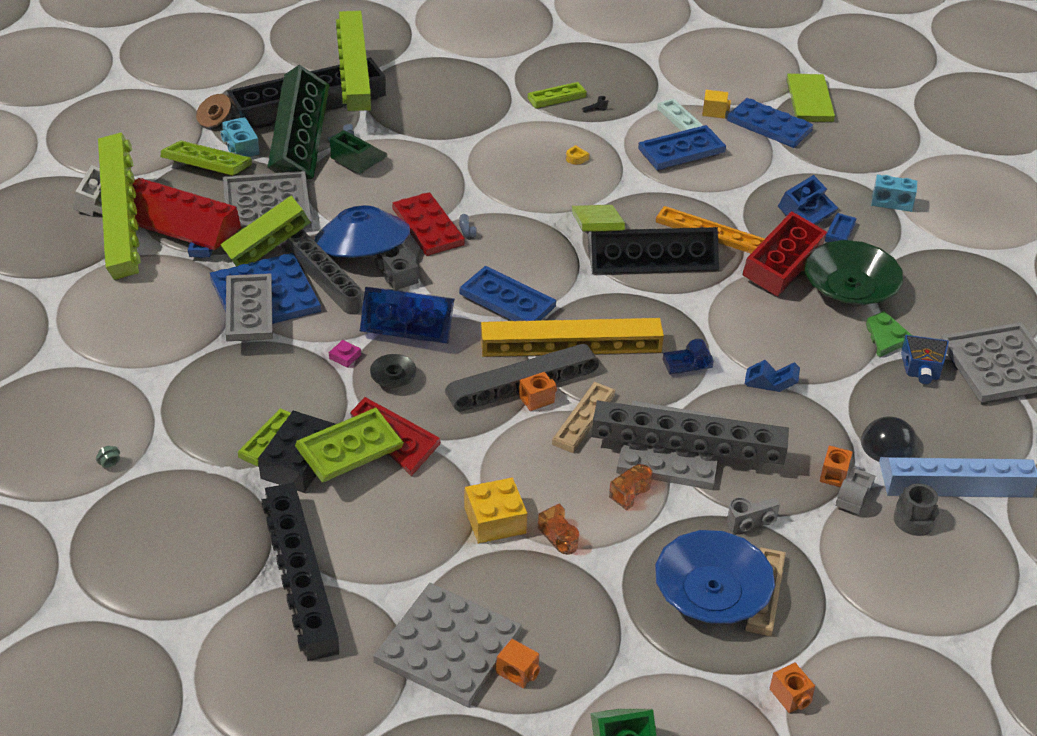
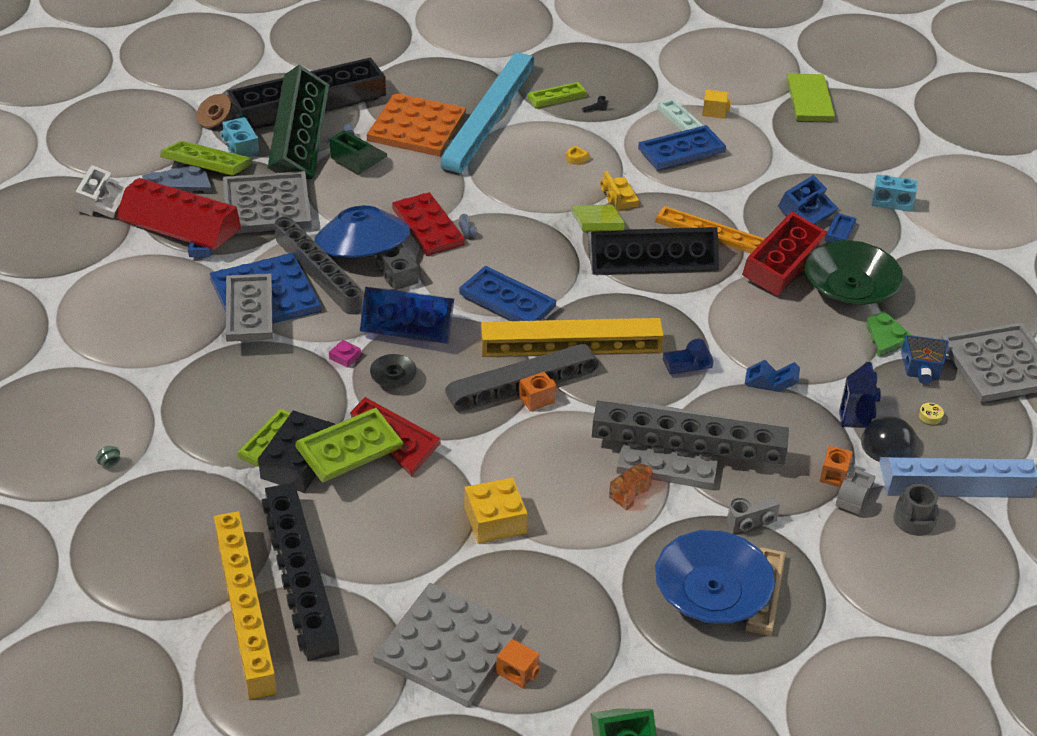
(118, 206): lime brick -> none
(186, 179): none -> sand blue wing
(245, 606): none -> yellow brick
(266, 232): lime brick -> none
(353, 61): lime brick -> none
(416, 124): none -> orange plate
(487, 113): none -> medium azure beam
(557, 530): clear orange leg -> none
(581, 418): tan tile -> none
(618, 192): none -> yellow bracket
(770, 122): blue plate -> none
(792, 687): orange brick -> none
(859, 398): none -> clear blue slope
(931, 413): none -> light yellow tile

